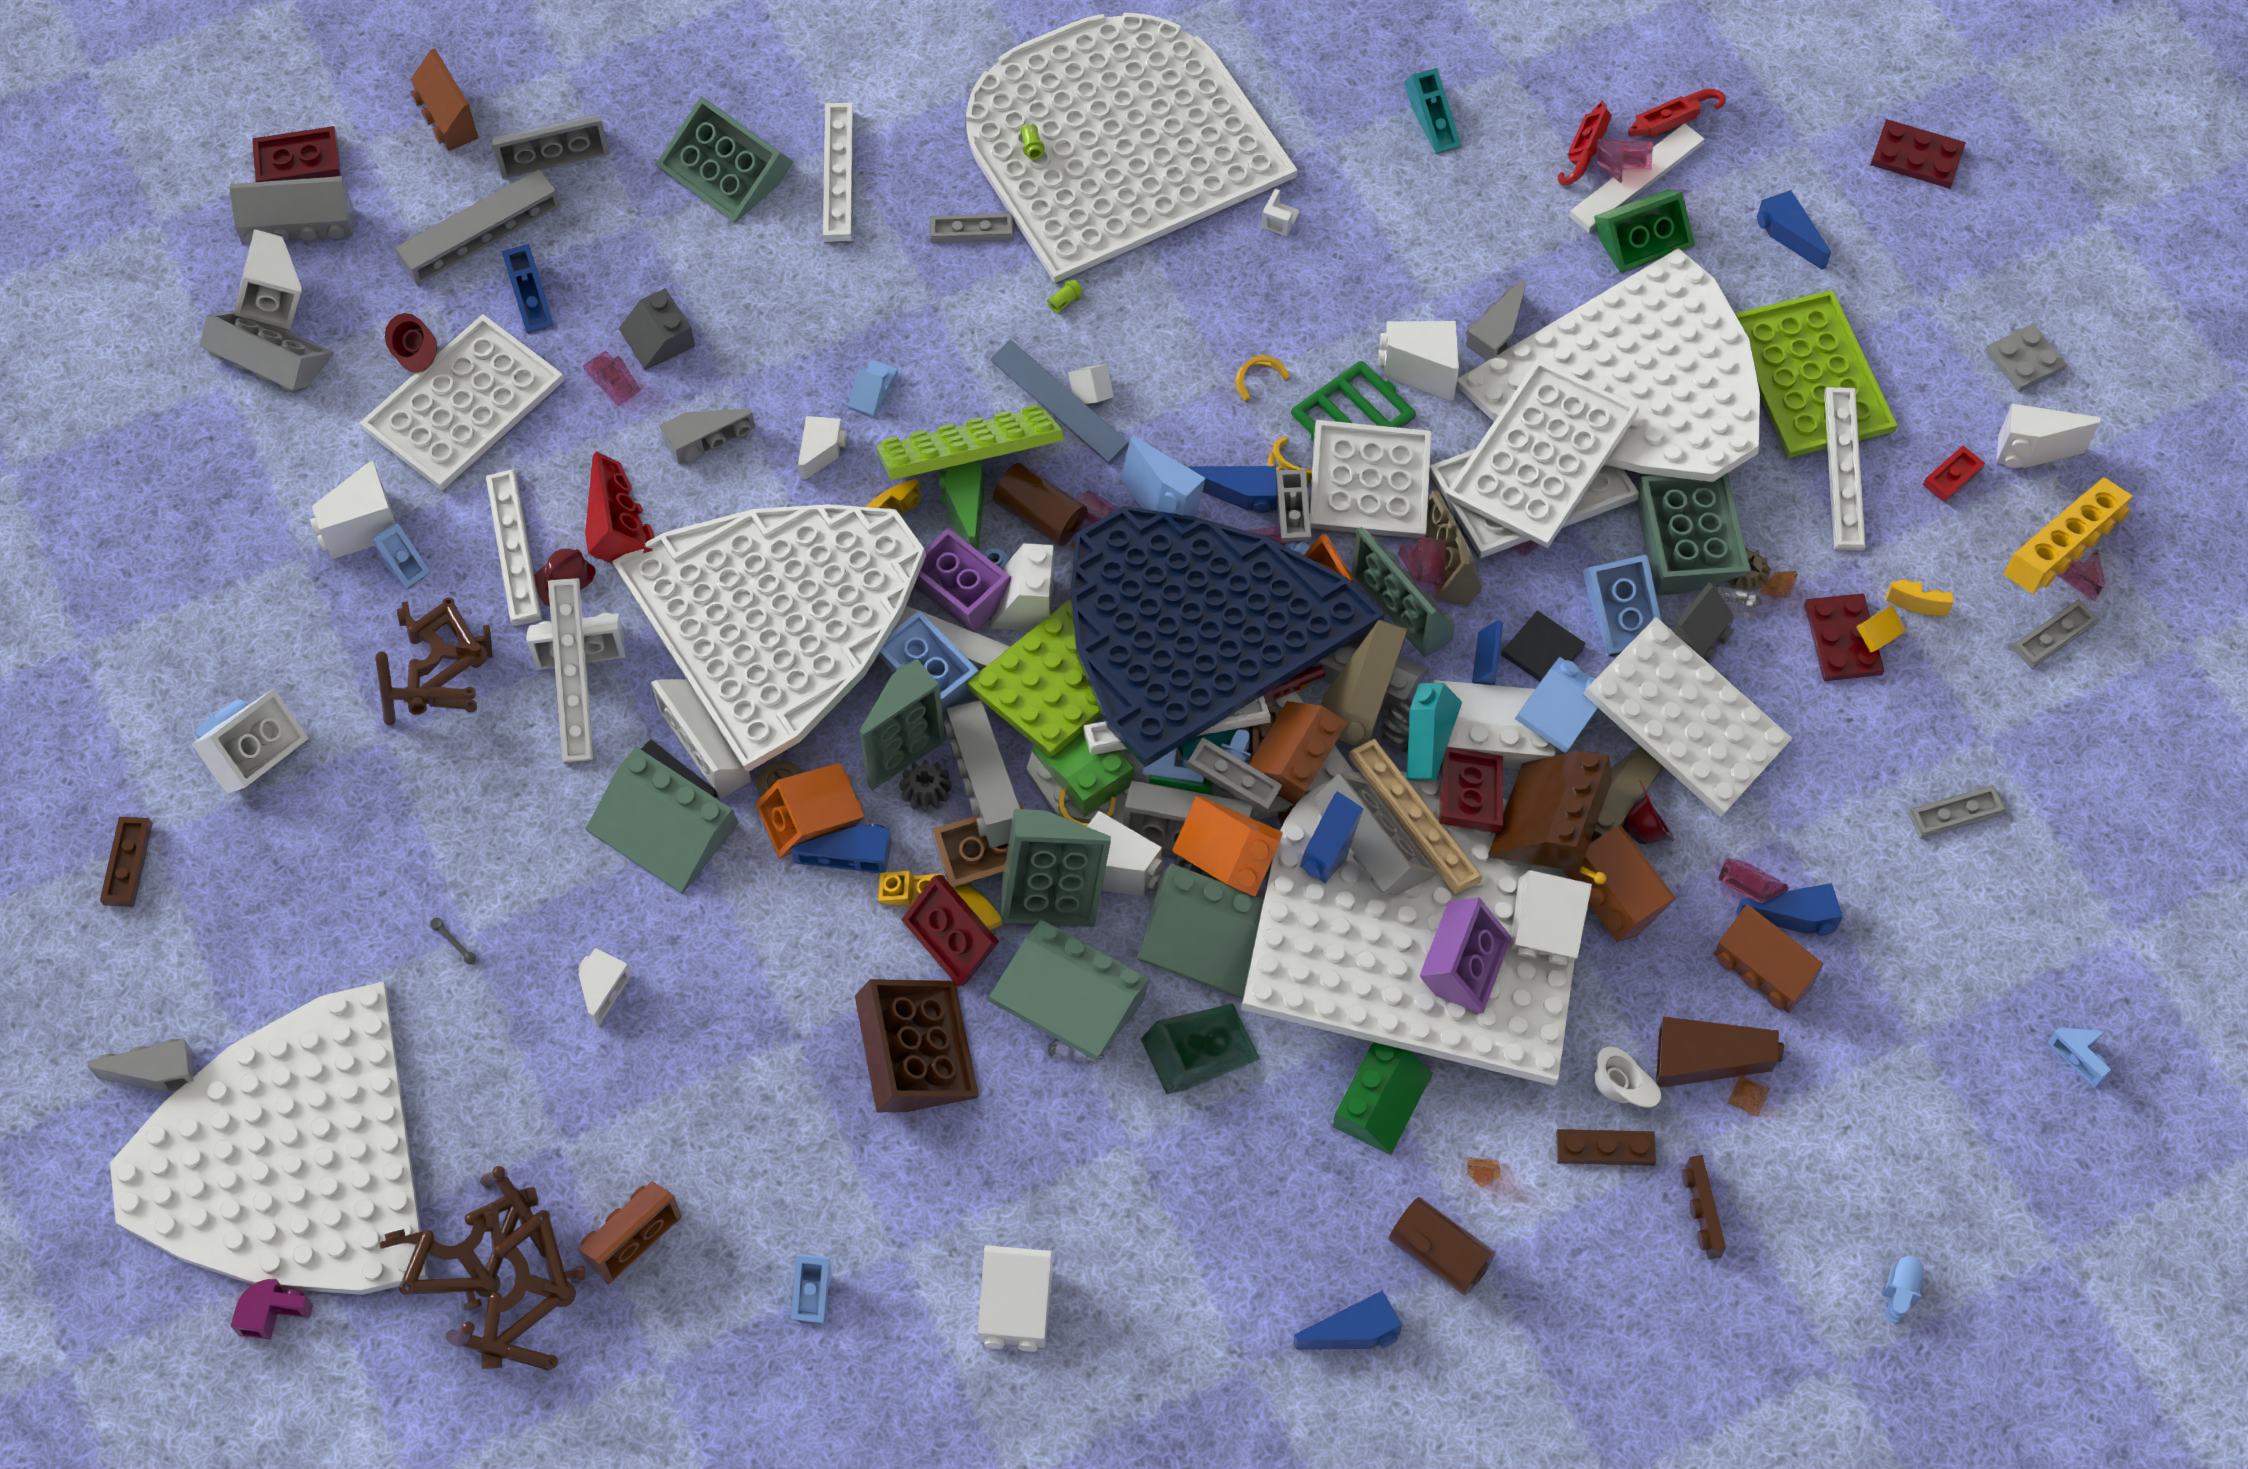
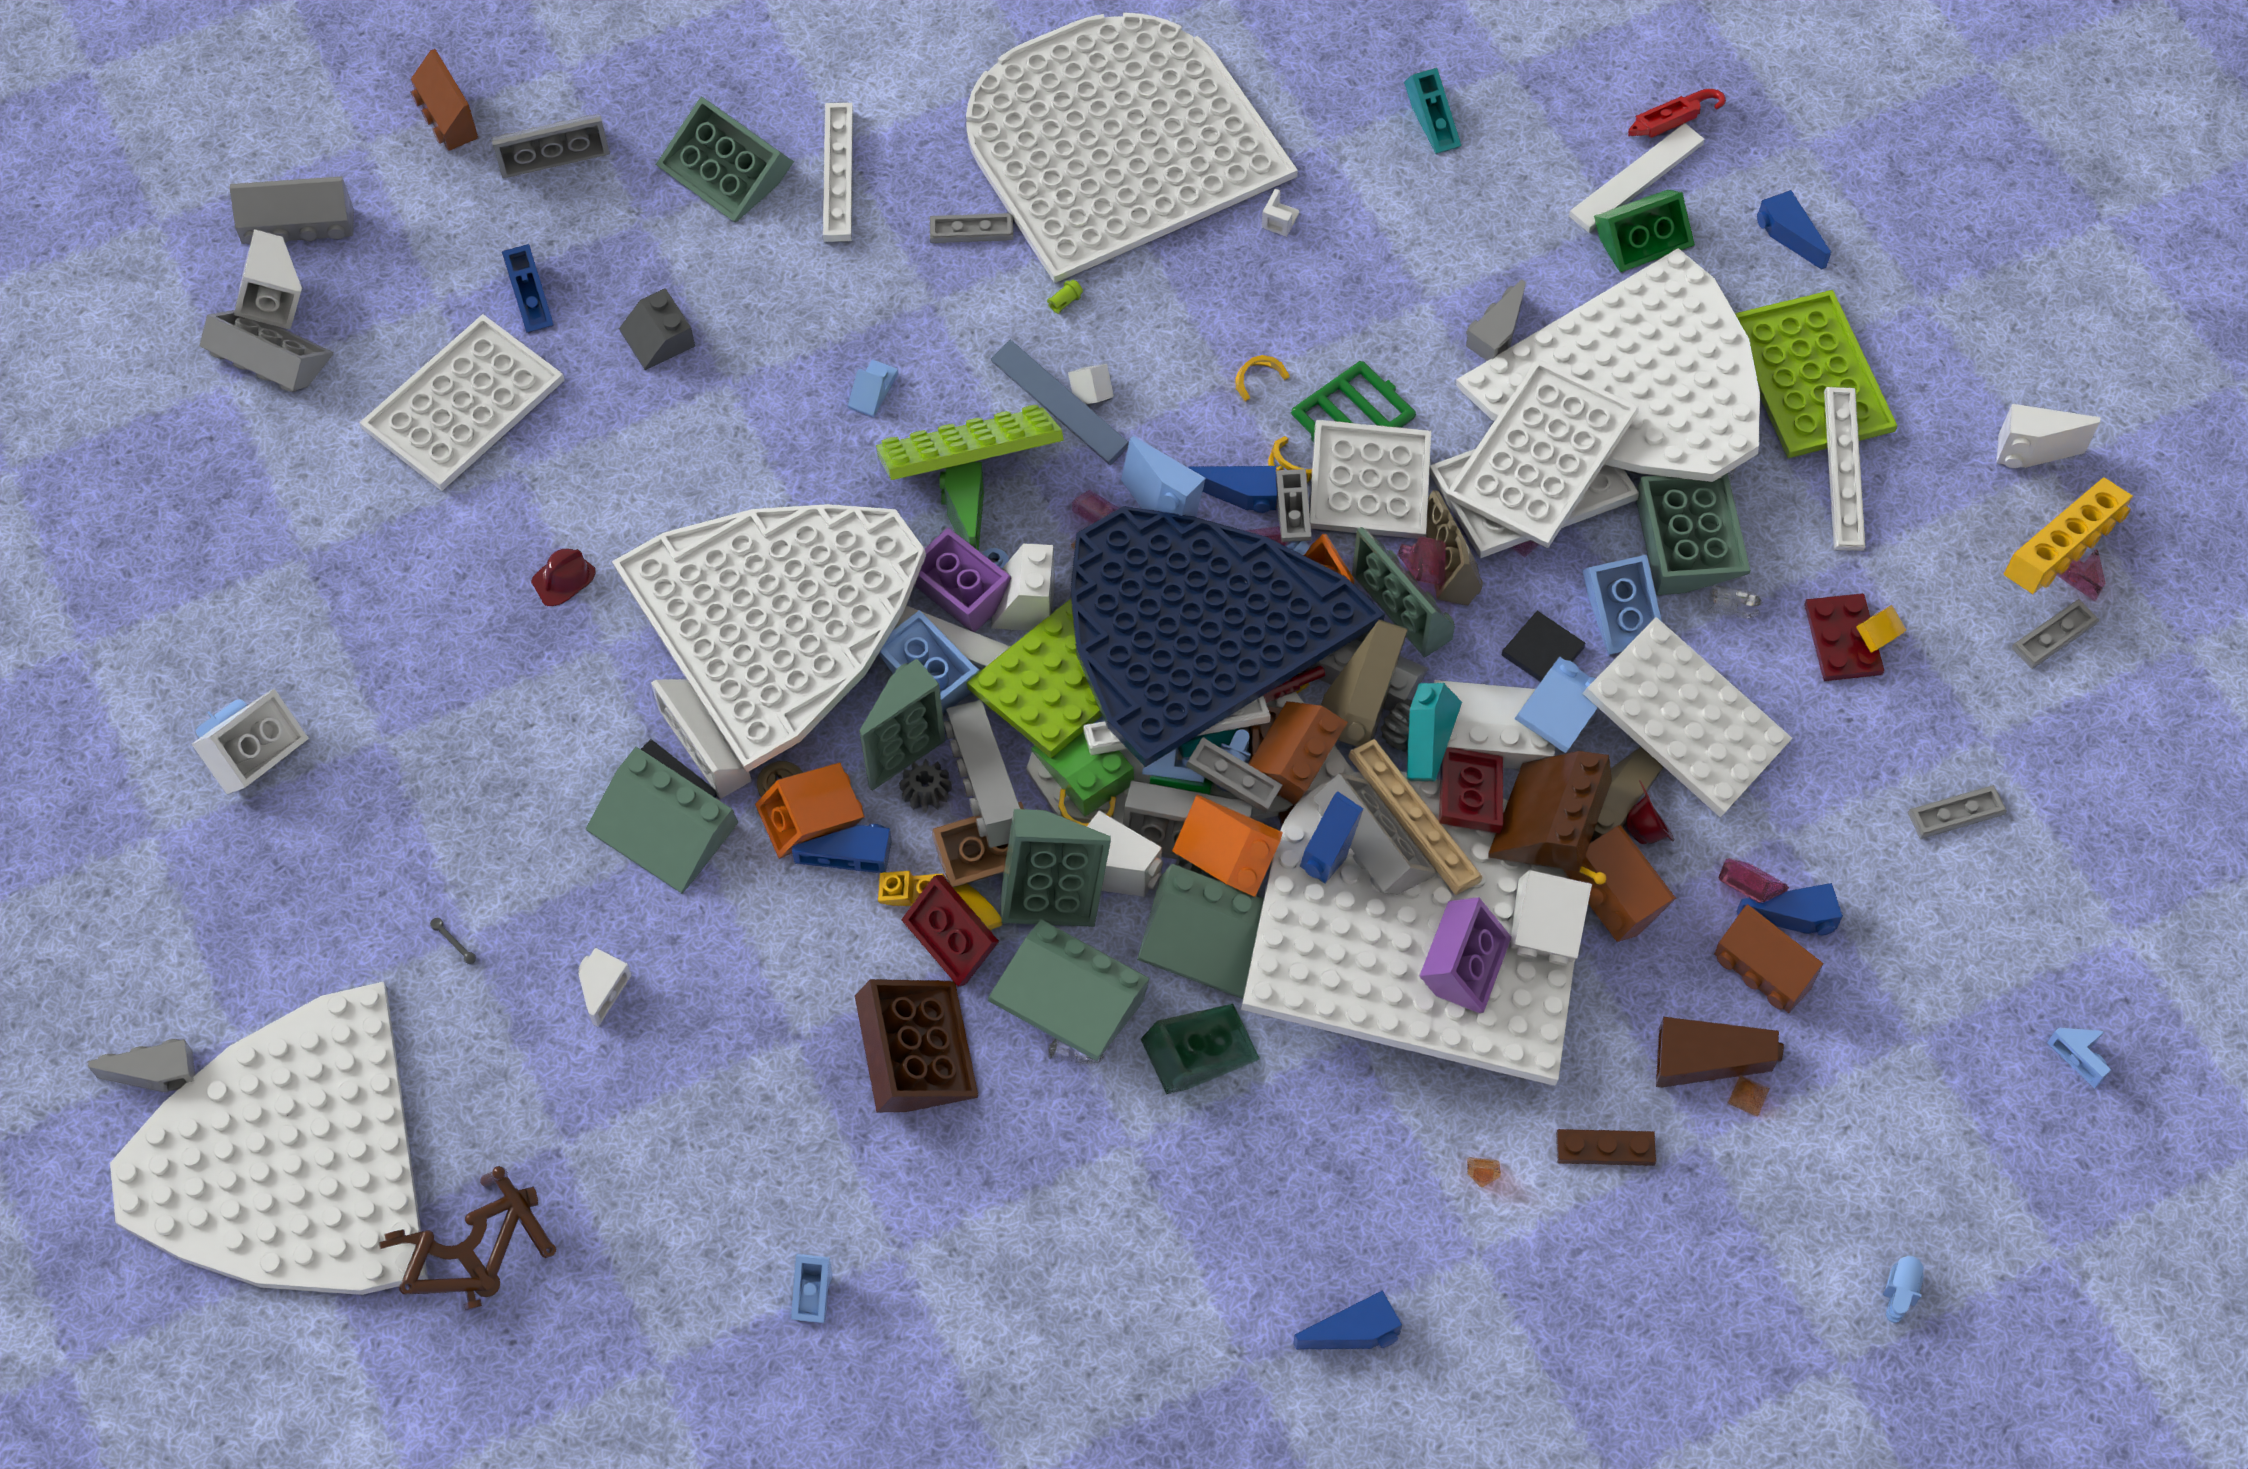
(126, 861): reddish brown plate -> none
(261, 1303): magenta brick -> none
(297, 155): dark red plate -> none
(352, 513): white slope -> none
(400, 555): light blue slope -> none
(410, 342): dark red piece -> none
(468, 652): reddish brown piece -> none
(477, 226): light grey brick -> none
(513, 548): white tile -> none
(557, 1293): reddish brown piece -> none
(570, 670): white tile -> none
(601, 635): white slope -> none
(612, 377): clear pink slope -> none
(612, 515): red wedge -> none
(630, 1231): dark orange slope -> none
(700, 431): light grey slope -> none
(820, 444): white slope -> none
(900, 497): yellow slope -> none
(1015, 1297): white slope -> none
(1033, 147): lime pin -> none
(1039, 504): reddish brown piece -> none
(1382, 1096): green slope -> none
(1421, 355): white slope -> none
(1442, 1246): reddish brown piece -> none
(1487, 654): blue slope -> none
(1585, 142): red plate -> none
(1621, 154): clear pink slope -> none
(1623, 1080): white piece -> none
(1703, 1207): reddish brown plate -> none
(1705, 623): dark grey slope -> none
(1758, 575): dark tan gear -> none
(1780, 584): clear orange slope -> none
(1910, 597): yellow slope -> none
(1918, 153): dark red plate -> none
(1954, 473): red plate -> none
(2025, 357): light grey plate -> none

